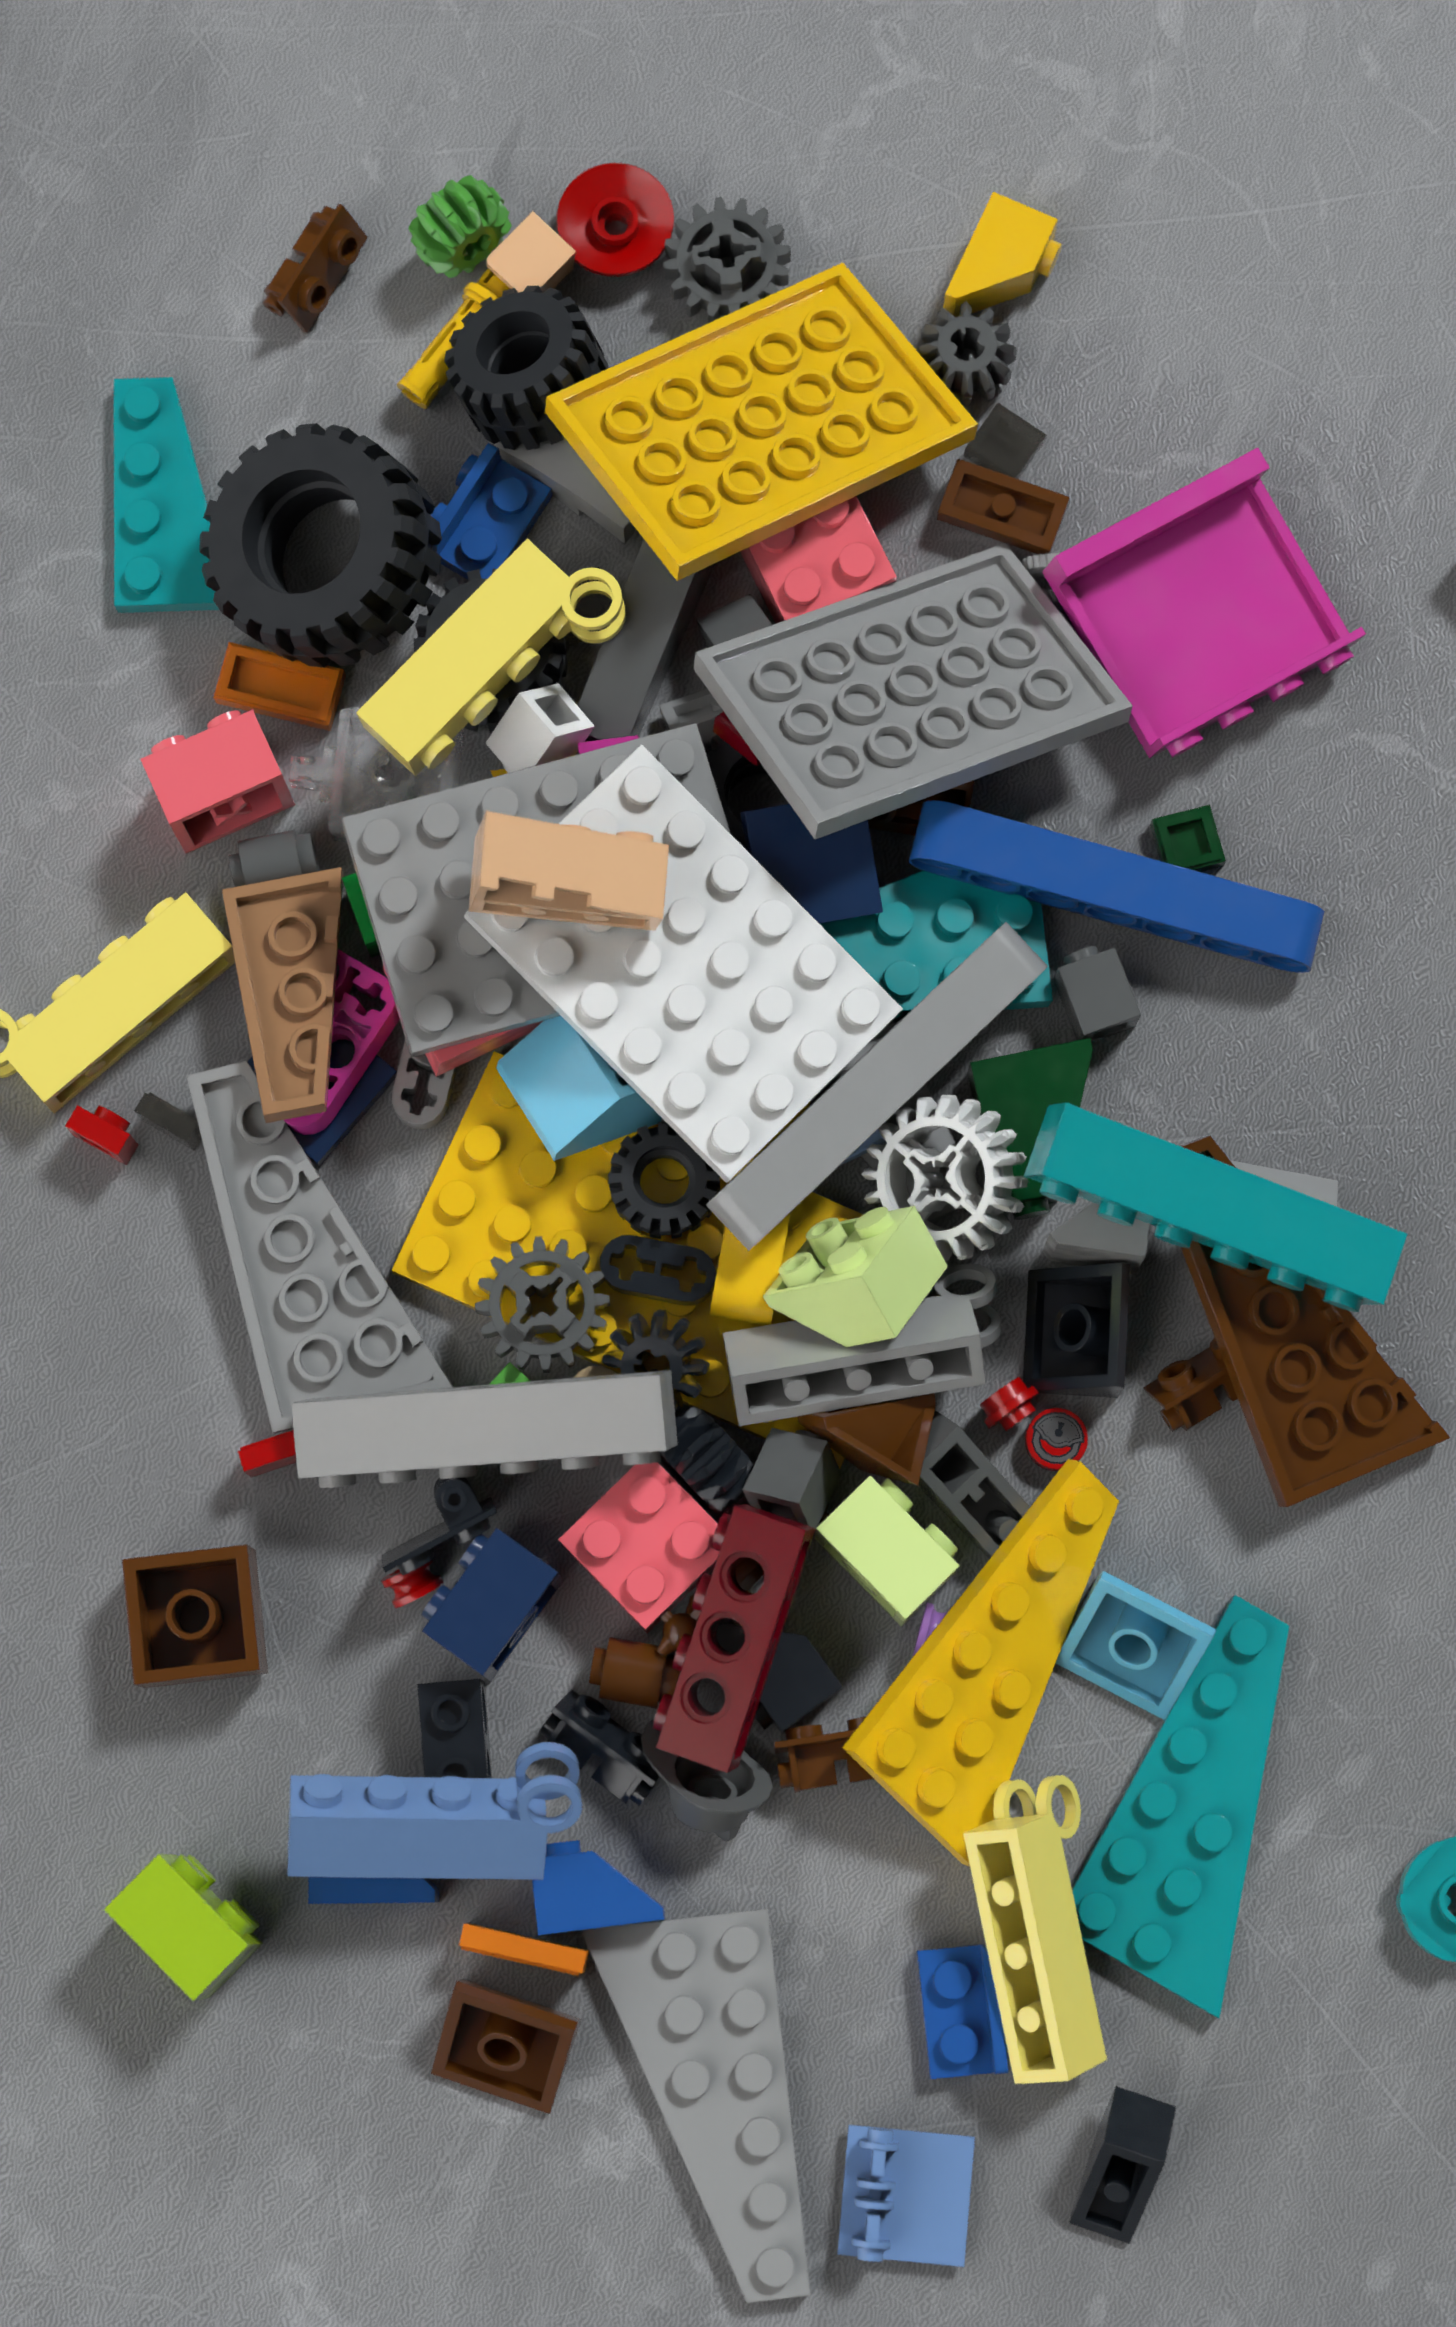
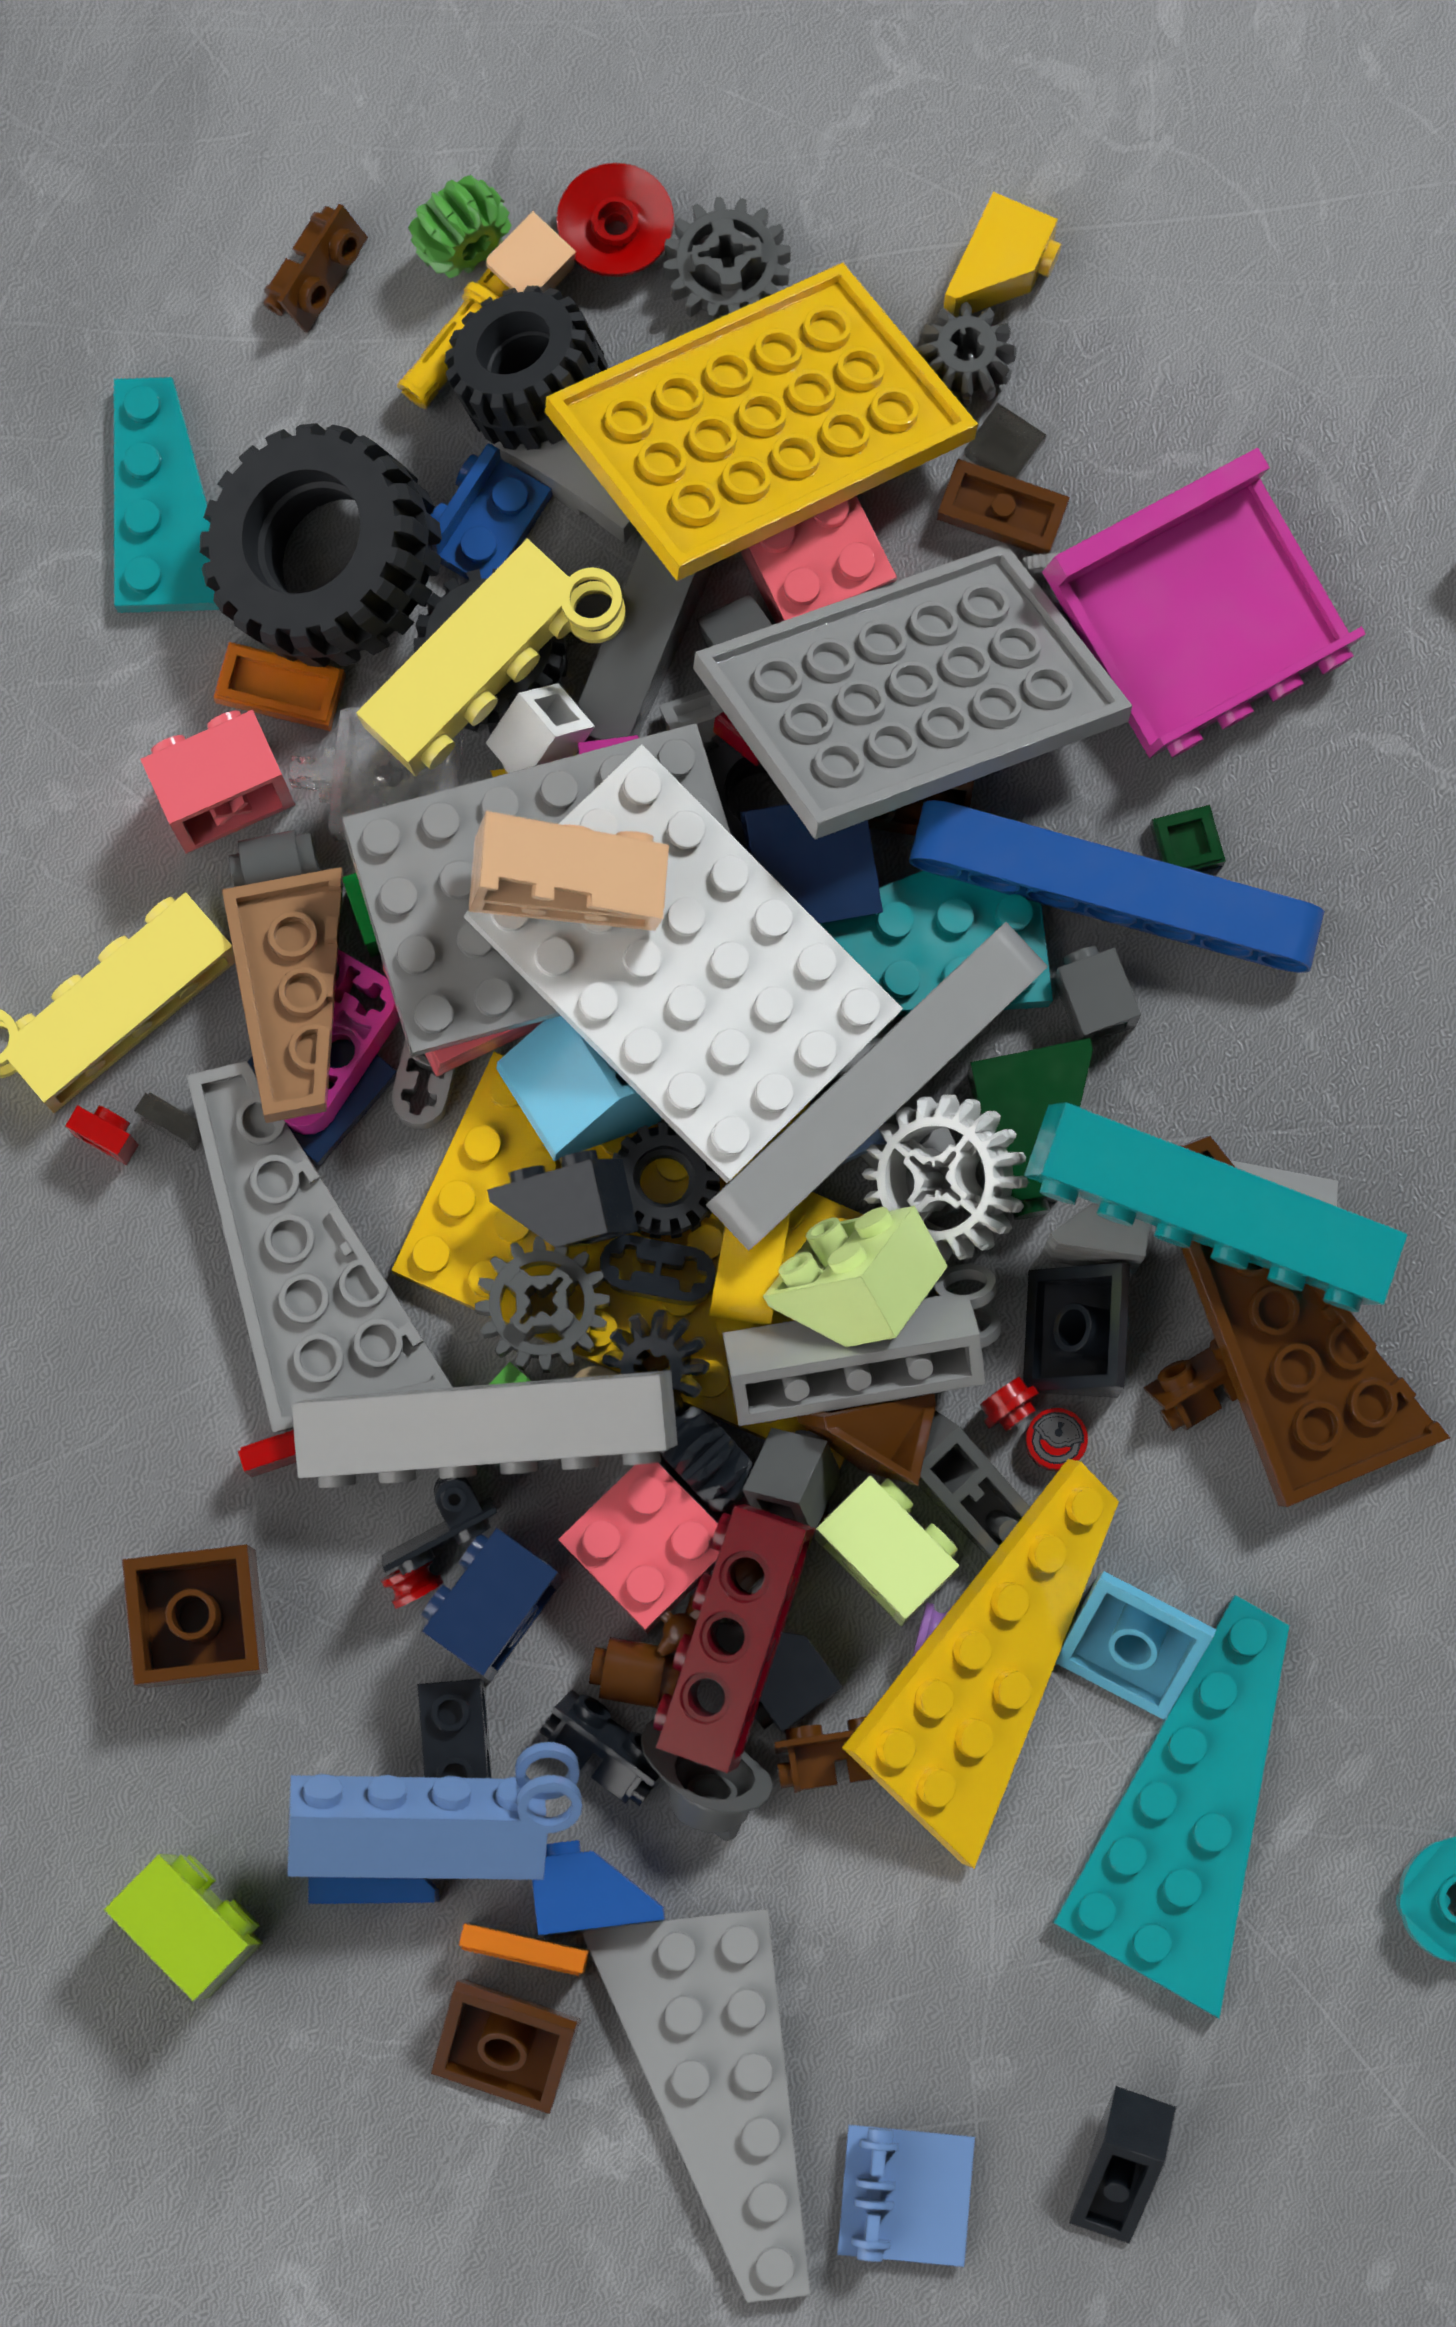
(572, 1204): none -> black slope
(961, 2012): blue bracket -> none
(1035, 1934): light yellow hinge -> none

